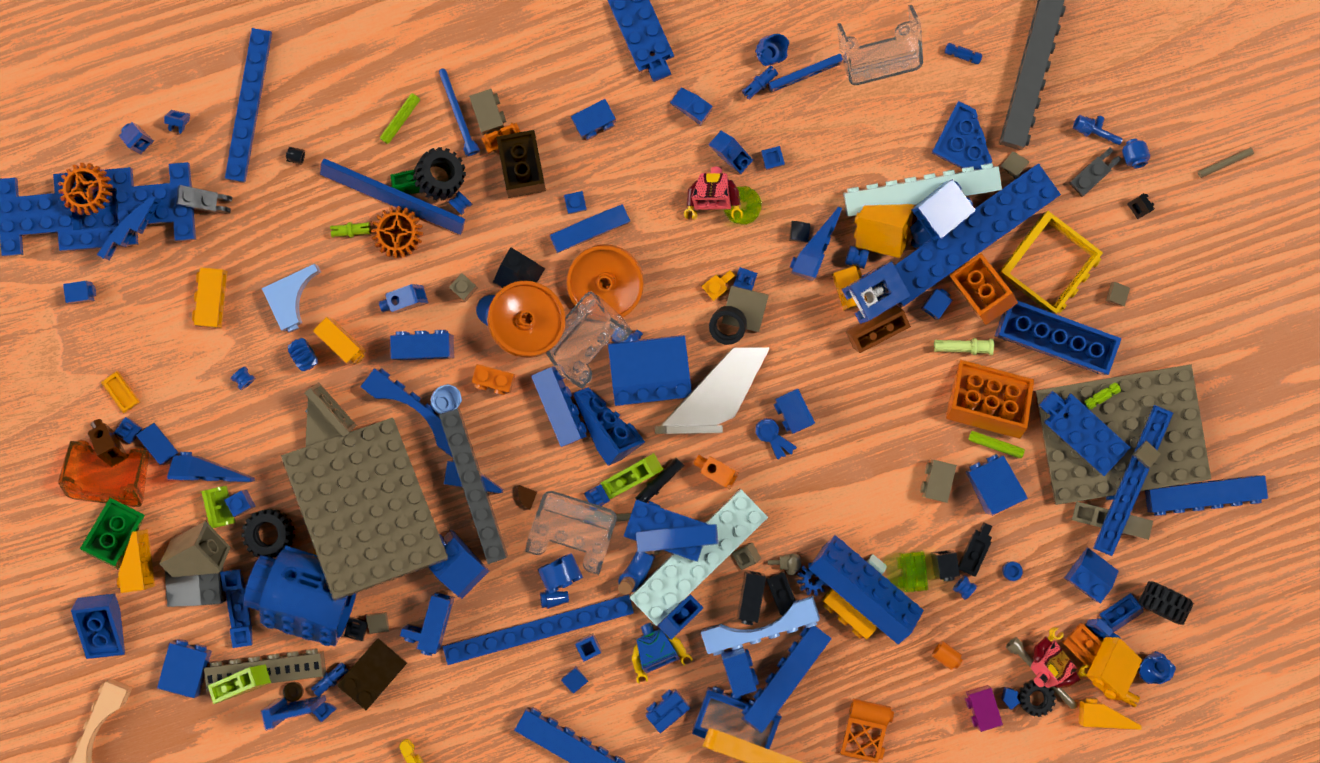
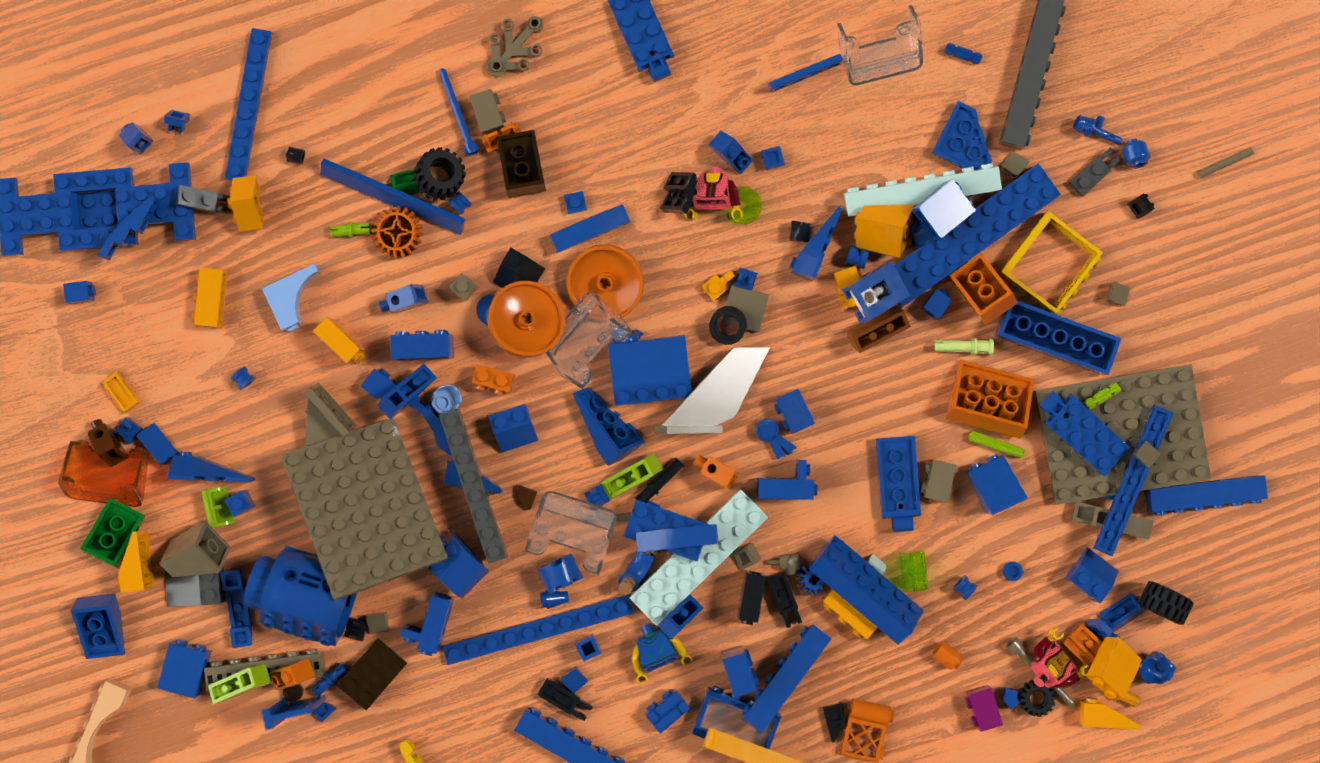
(77, 175): orange gear -> none
(245, 203): none -> light orange brick
(252, 527): black tyre -> none
(292, 674): none -> orange slope
(302, 354): blue gear -> none
(400, 118): lime axle -> none
(406, 391): none -> blue slope
(513, 48): none -> dark tan plant
(513, 428): none -> blue slope
(559, 406): brick -> none
(563, 698): none -> black hinge
(594, 119): blue brick -> none
(680, 192): none -> black slope
(692, 105): blue slope -> none
(723, 637): light blue arch -> none
(760, 82): blue pin -> none
(772, 49): blue hair -> none
(789, 488): none -> blue brick
(835, 719): none -> black tile
(898, 481): none -> blue hinge
(945, 565): black piece -> none
(976, 550): black hinge -> none

